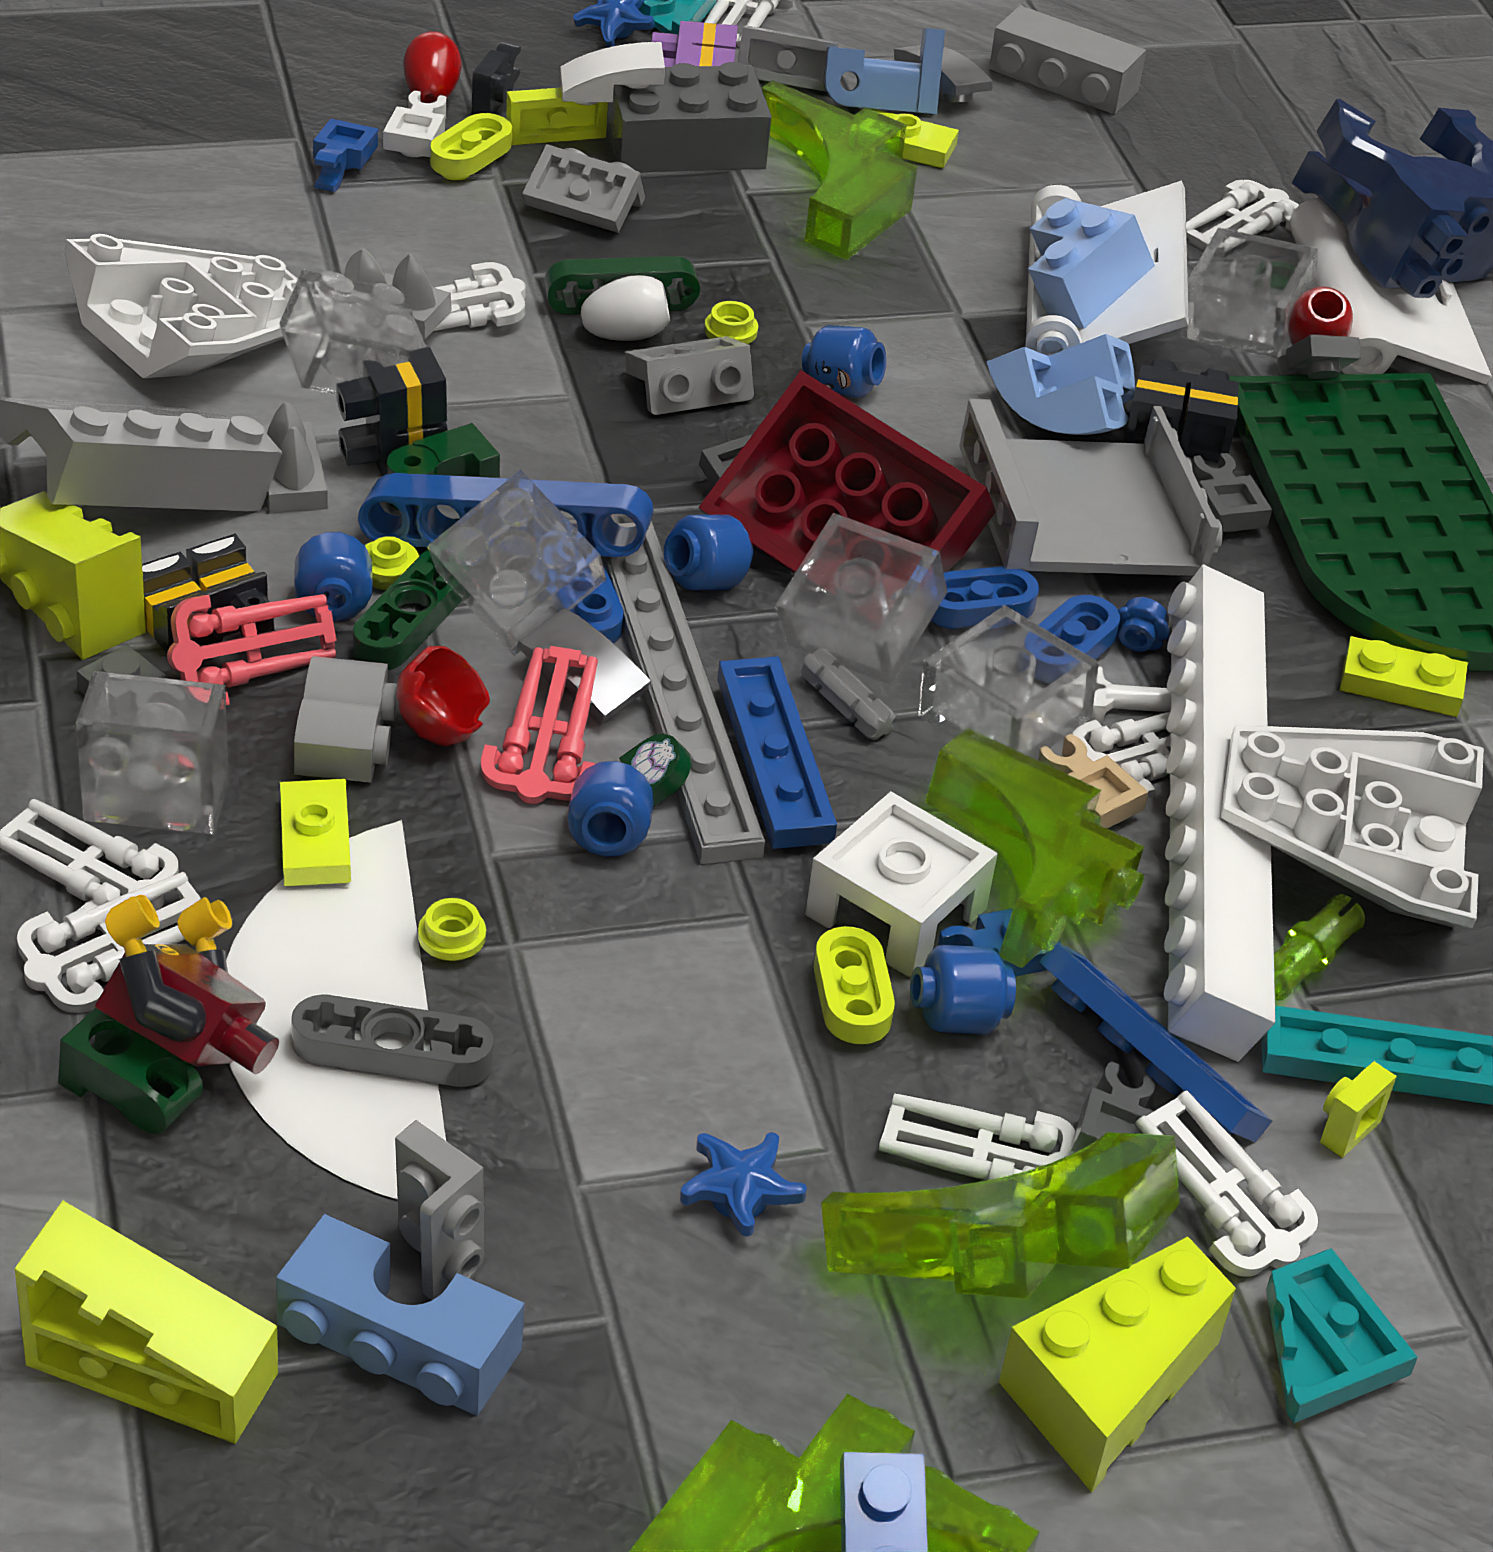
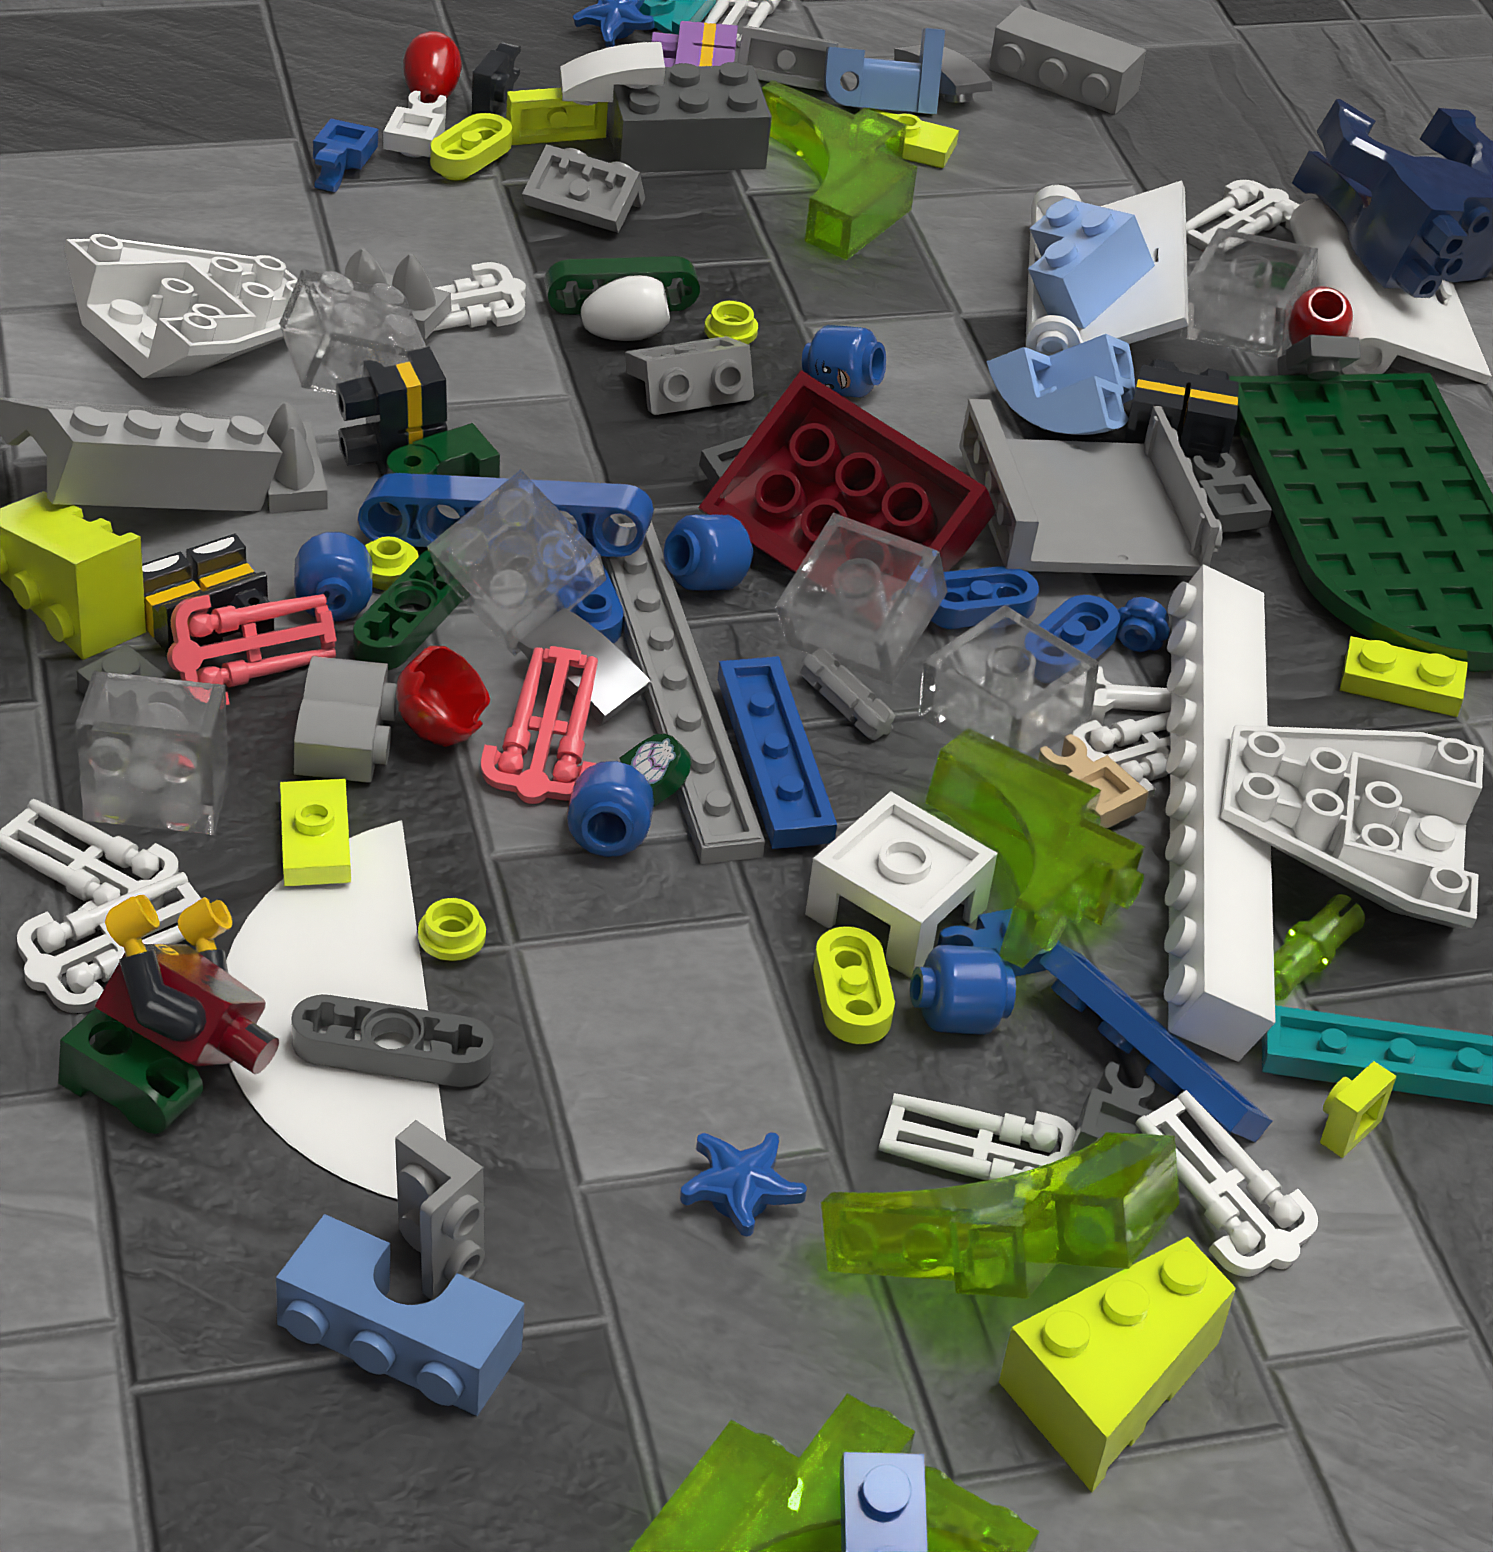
(140, 1328): neon yellow wedge -> none
(1330, 1336): teal wing -> none

